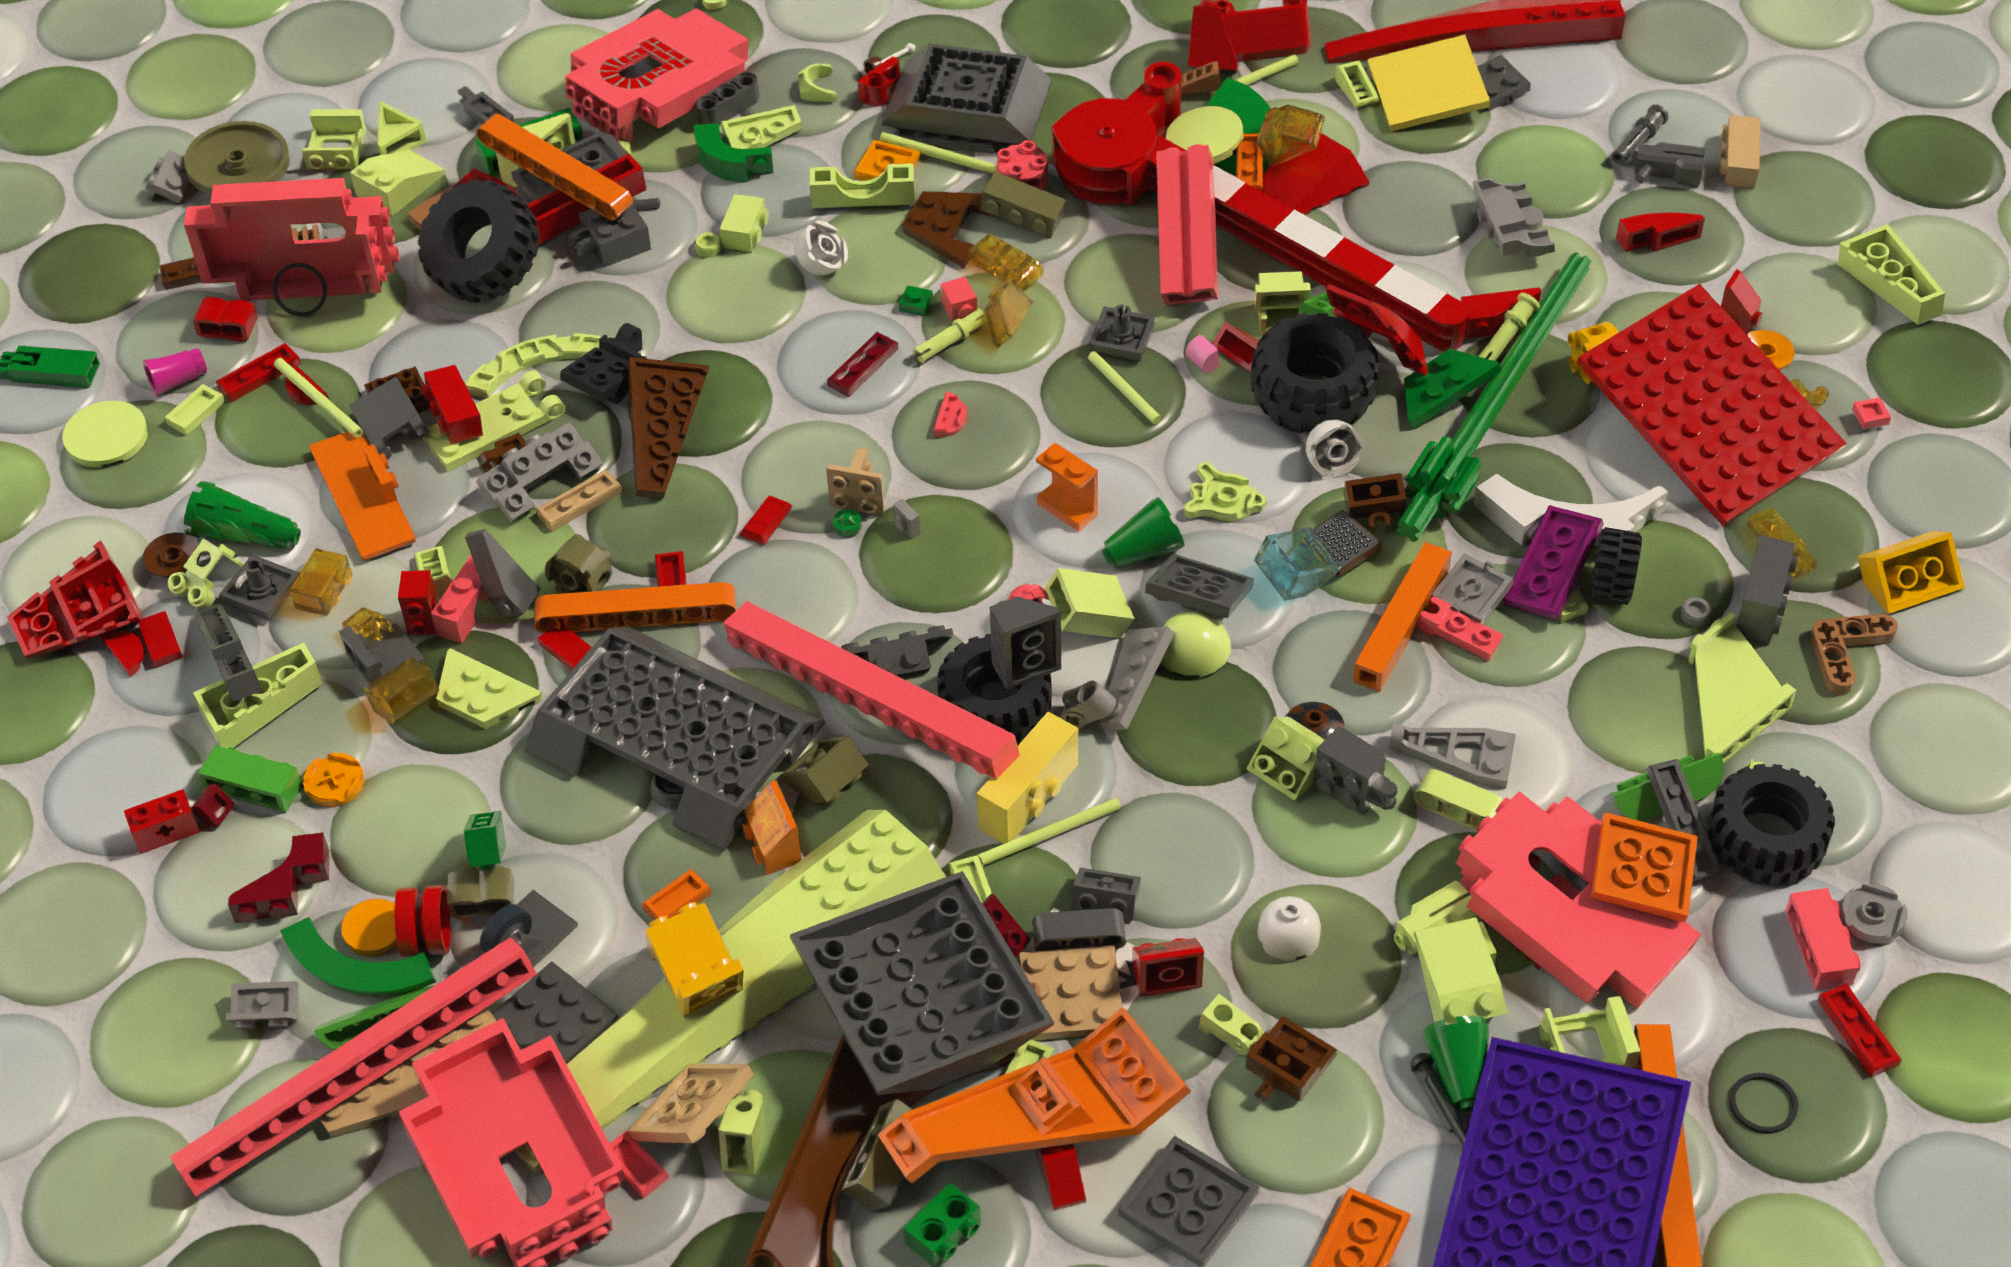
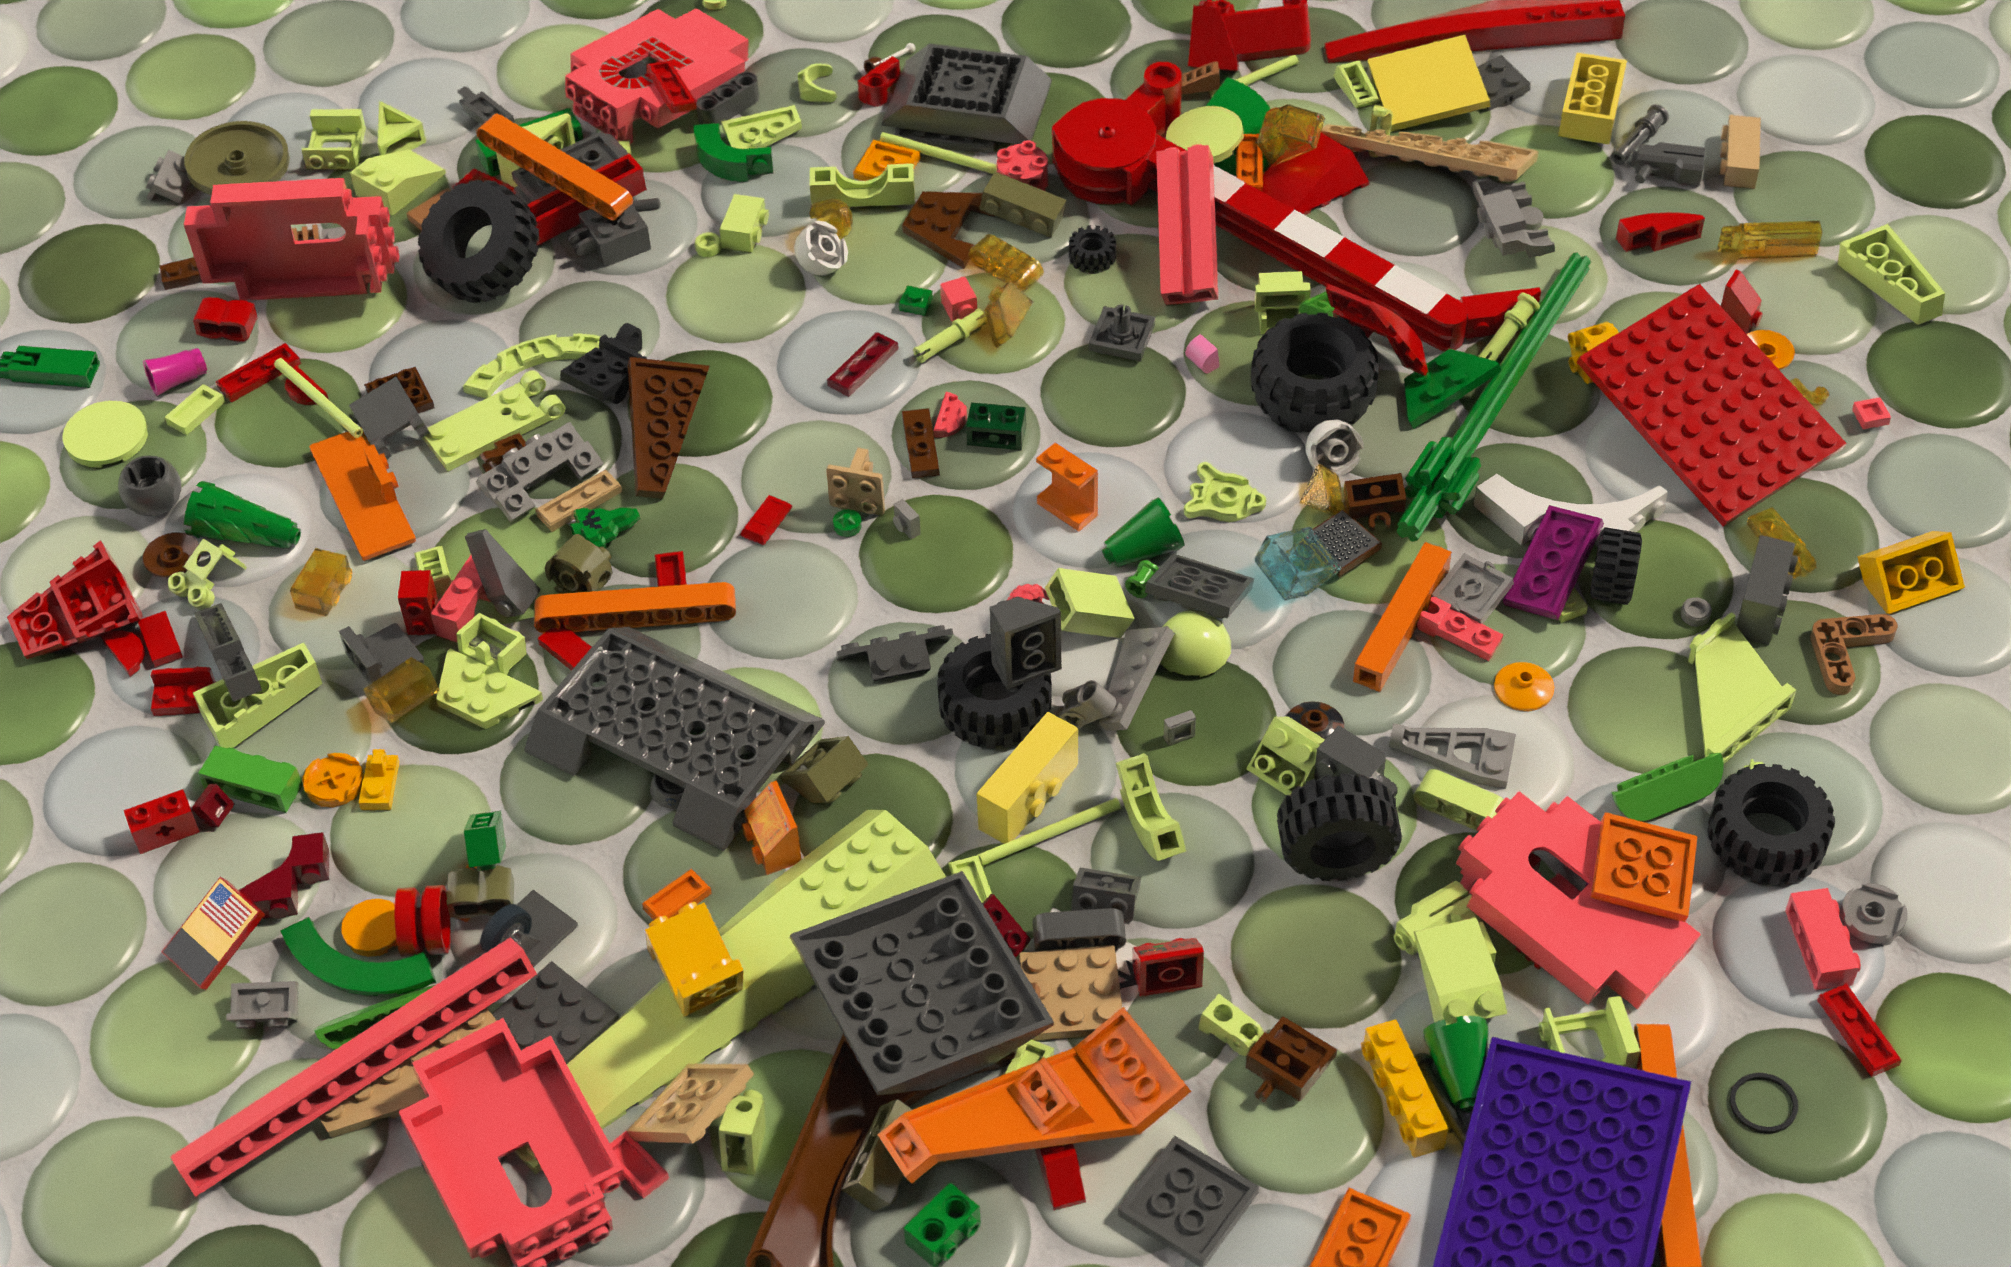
(149, 485): none -> dark grey wheel
(175, 689): none -> red bracket
(213, 933): none -> tile
(255, 583): dark grey plate -> none
(283, 306): black piece -> none
(368, 623): clear yellow plate -> none
(379, 781): none -> yellow hinge
(452, 404): red brick -> none
(491, 643): none -> yellowish green window
(602, 525): none -> green rock
(671, 87): none -> red tile
(835, 213): none -> clear yellow helmet
(872, 690): coral brick -> none
(920, 443): none -> reddish brown plate
(996, 426): none -> dark green brick
(1092, 239): none -> black tyre
(1124, 387): yellowish green bar -> none
(1137, 583): none -> bright green bush
(1150, 820): none -> yellowish green arch
(1179, 727): none -> light grey tile
(1236, 345): red slope -> none
(1289, 928): white cylinder -> none
(1324, 491): none -> clear yellow slope
(1339, 827): none -> black tyre
(1386, 122): none -> yellowish green helmet
(1404, 1088): none -> yellow brick
(1483, 159): none -> tan wing
(1524, 686): none -> light orange dish
(1592, 98): none -> light yellow brick
(1683, 815): dark grey tile -> none
(1771, 239): none -> clear yellow hinge

